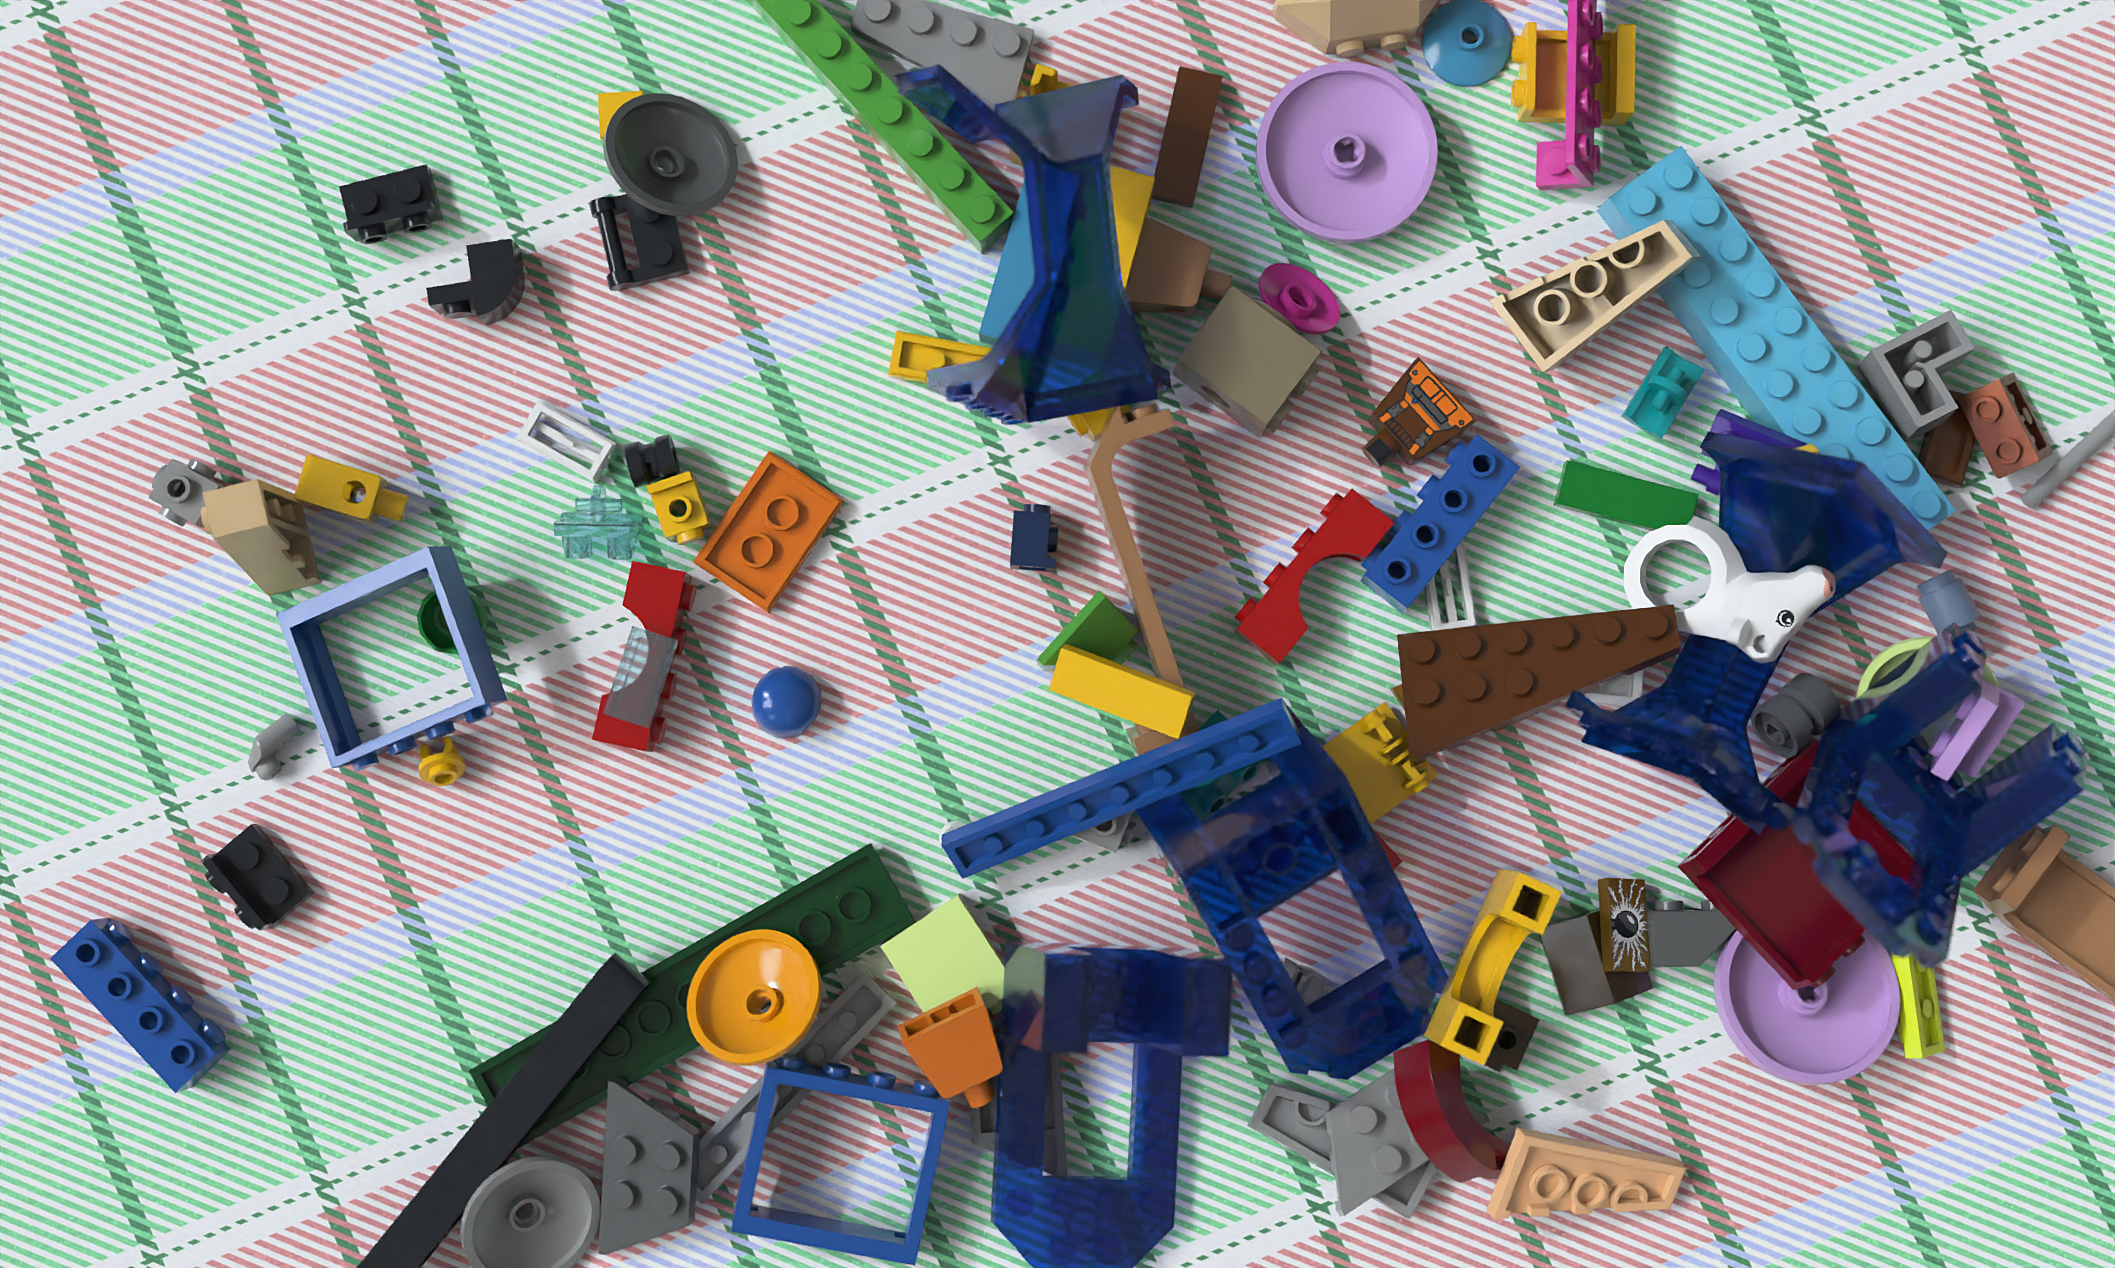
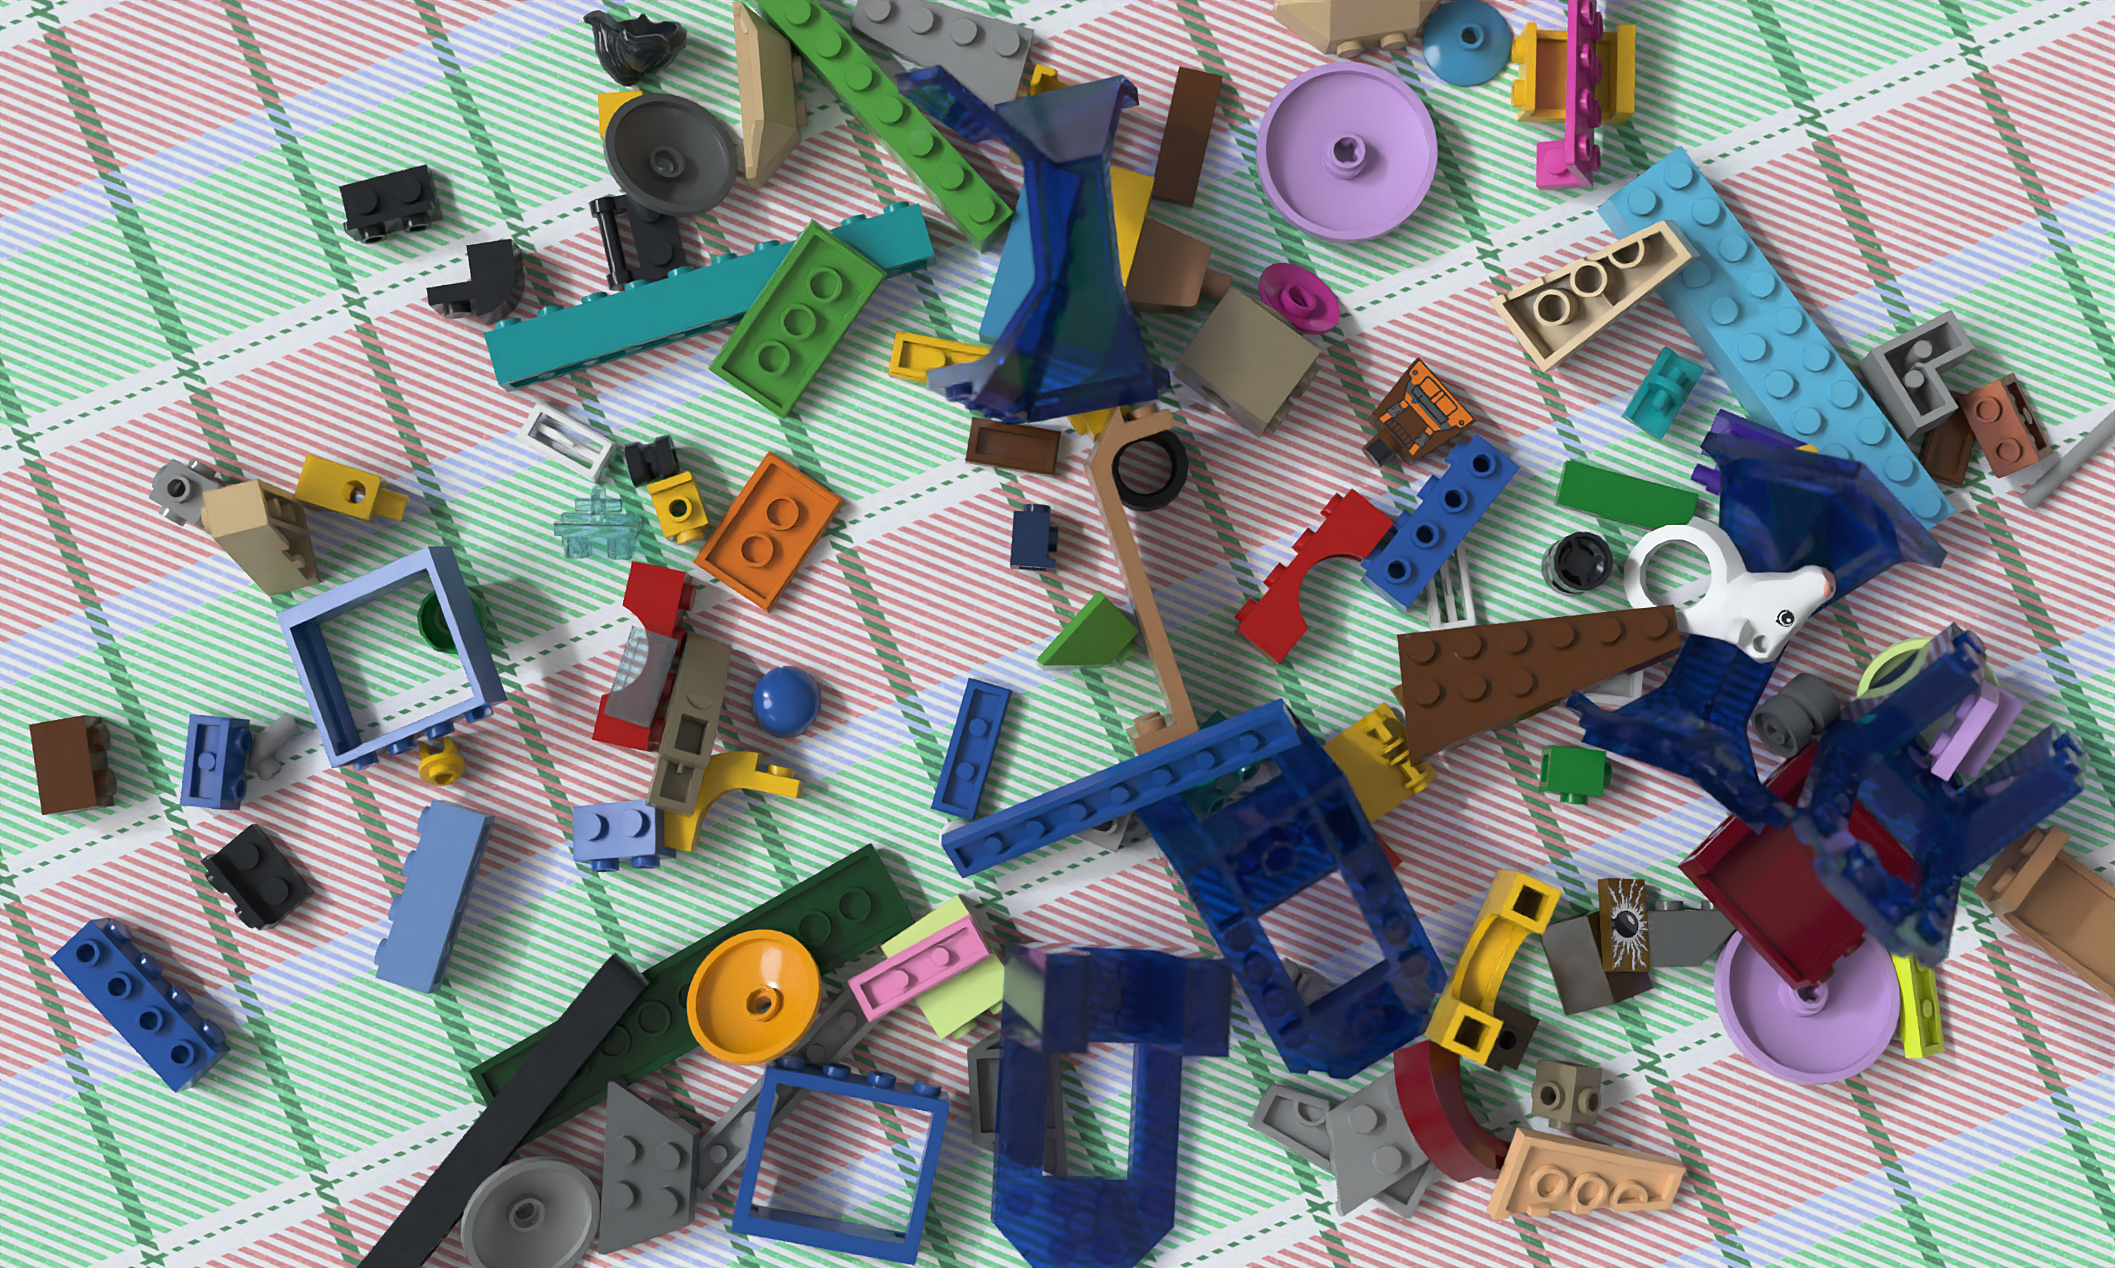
(72, 765): none -> reddish brown brick
(215, 762): none -> blue bracket
(434, 896): none -> medium blue brick
(619, 834): none -> bracket
(634, 45): none -> black hair
(682, 304): none -> teal brick
(690, 725): none -> dark tan slope
(724, 774): none -> yellow arch
(767, 95): none -> tan wedge
(798, 319): none -> bright green tile
(920, 967): none -> bright pink tile
(955, 1047): orange torso -> none
(971, 749): none -> blue tile
(1013, 447): none -> reddish brown tile
(1122, 691): yellow tile -> none
(1170, 491): none -> black tyre
(1566, 1093): none -> dark tan brick
(1574, 773): none -> green brick
(1577, 564): none -> black wheel
(1947, 602): sand blue brick -> none

